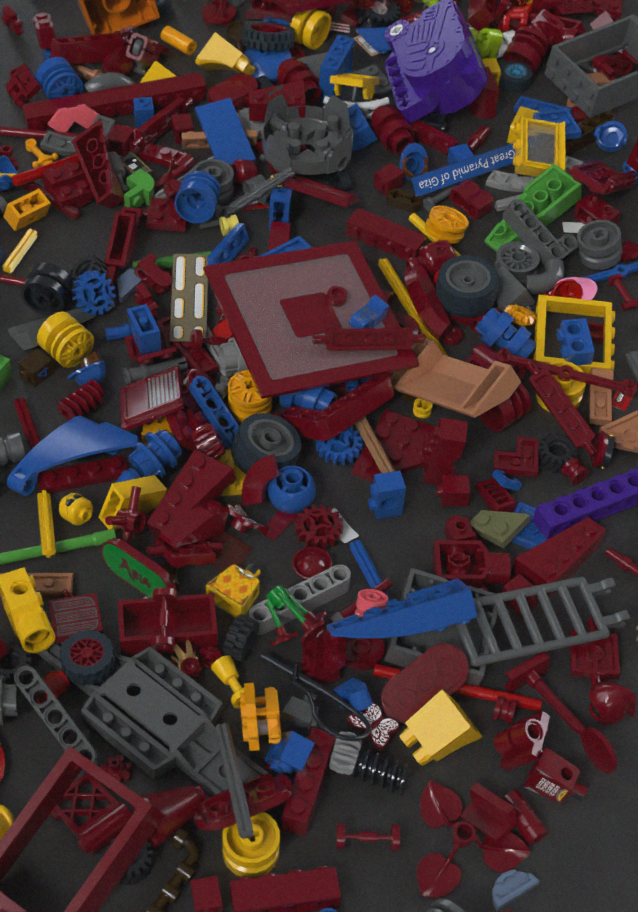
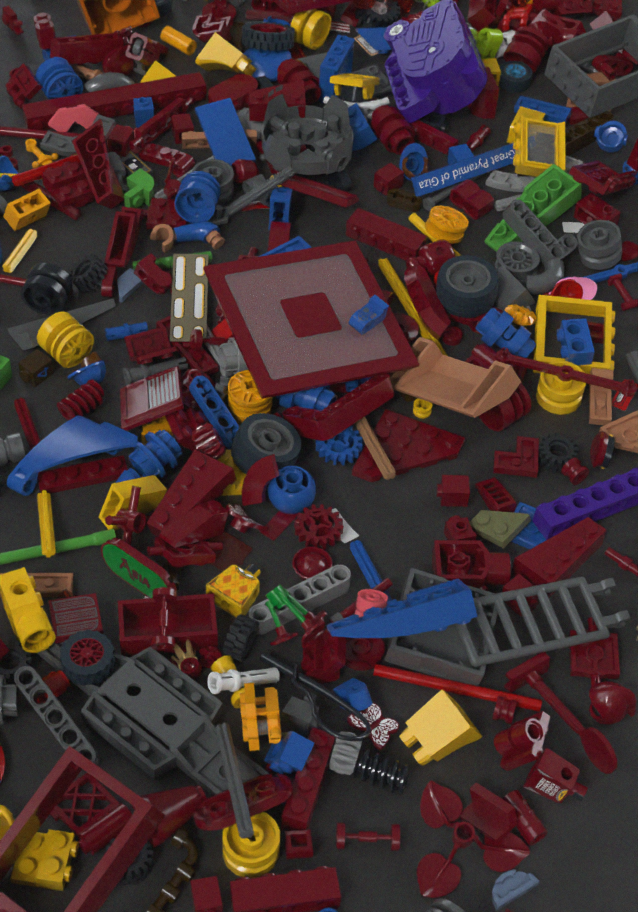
(46, 861): none -> yellow plate
(75, 509): yellow head -> none
(93, 292): blue gear -> none
(118, 768): dark red plant -> none
(143, 297): dark red plate -> none
(144, 329): blue slope -> none
(176, 173): dark red bar -> none
(200, 231): none -> piece
(207, 25): none -> dark red brick
(227, 224): light yellow wheel -> none
(229, 246): blue plate -> none
(234, 680): none -> white pin
(298, 844): none -> dark red brick
(336, 296): dark red tile -> none
(368, 339): dark red plate -> none
(387, 495): blue brick -> none
(435, 669): dark red tile -> none
(442, 448): dark red wedge -> none
(506, 482): blue tile -> none
(557, 116): blue plate -> none
(561, 408): dark red plate -> none

